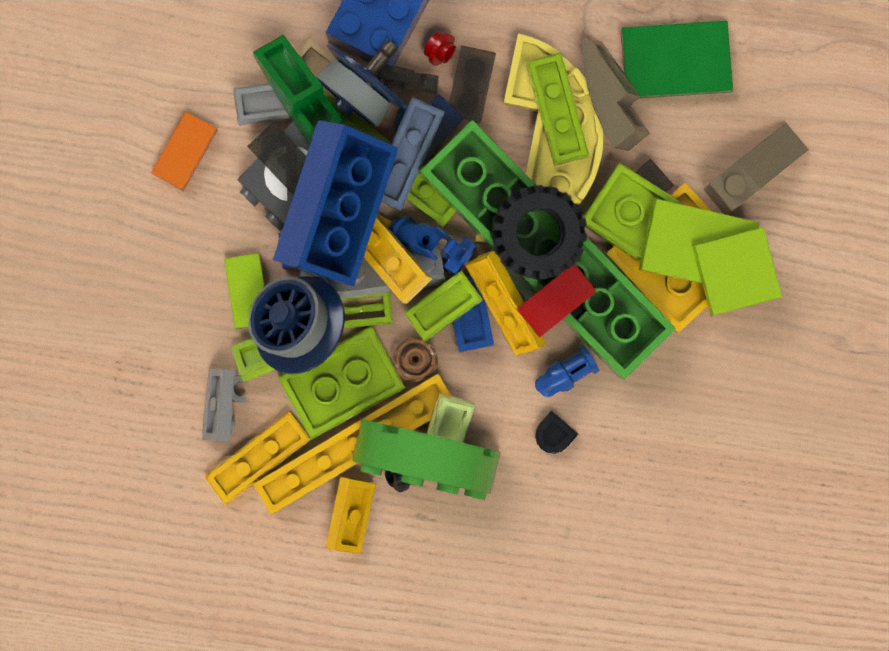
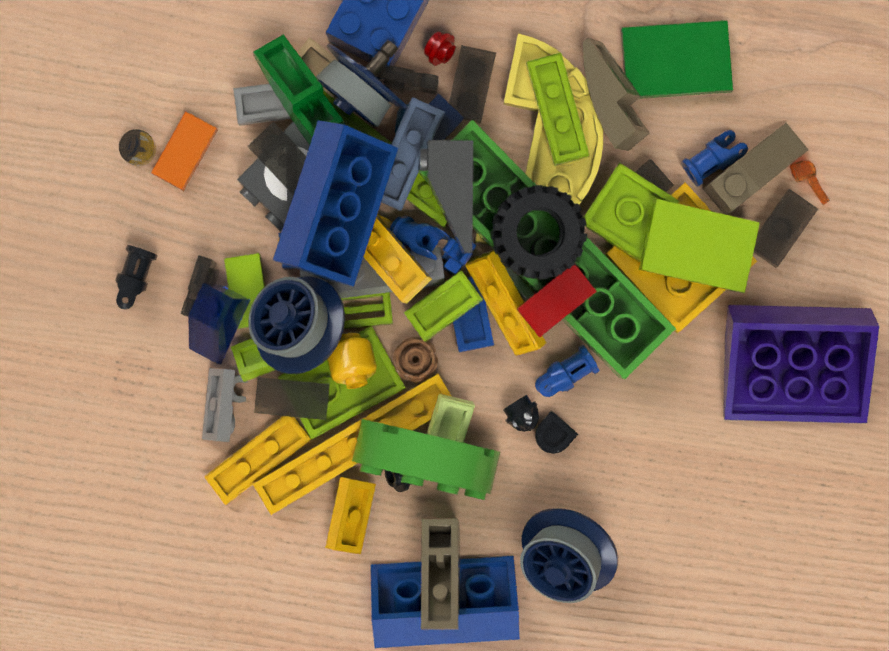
(130, 284): none -> black piece
(137, 147): none -> clear smoke tile
(203, 273): none -> clear smoke plate
(215, 320): none -> clear blue slope
(292, 398): none -> clear smoke tile
(352, 361): none -> yellow head
(440, 574): none -> dark tan slope
(451, 181): none -> dark grey slope
(485, 604): none -> blue slope
(522, 414): none -> black plate
(567, 555): none -> dark blue piece
(713, 157): none -> blue piece
(737, 271): lime tile -> none
(783, 227): none -> clear smoke plate
(799, 363): none -> dark purple slope
(806, 171): none -> clear orange hand

